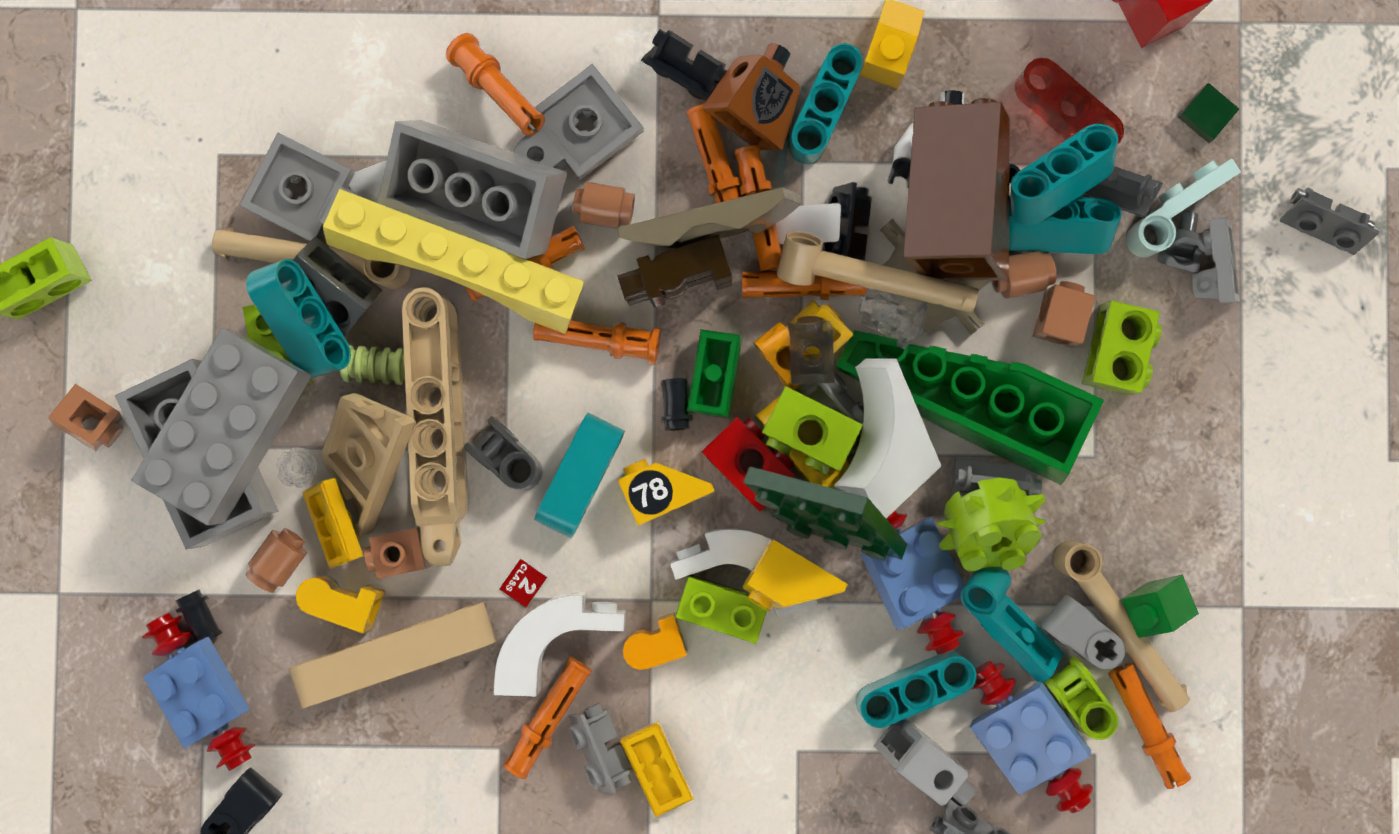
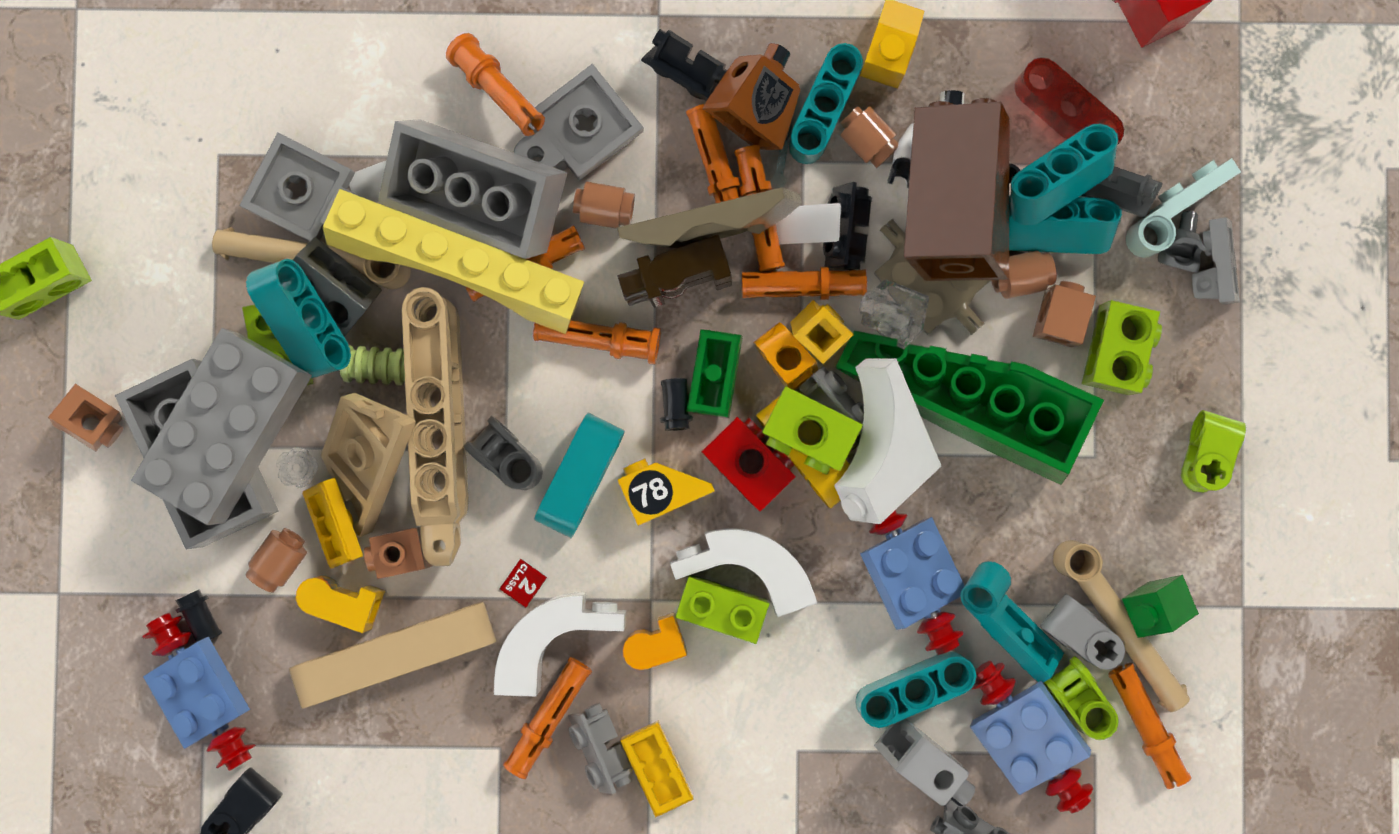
(788, 579): yellow slope -> none
(804, 259): tan piece -> none
(810, 368): clear smoke brick -> none
(827, 513): dark green plate -> none
(869, 136): none -> nougat brick
(969, 472): light grey hinge -> none
(992, 525): lime brick -> none
(1208, 113): dark green tile -> none
(1212, 444): none -> lime piece
(1342, 228): dark grey hinge -> none

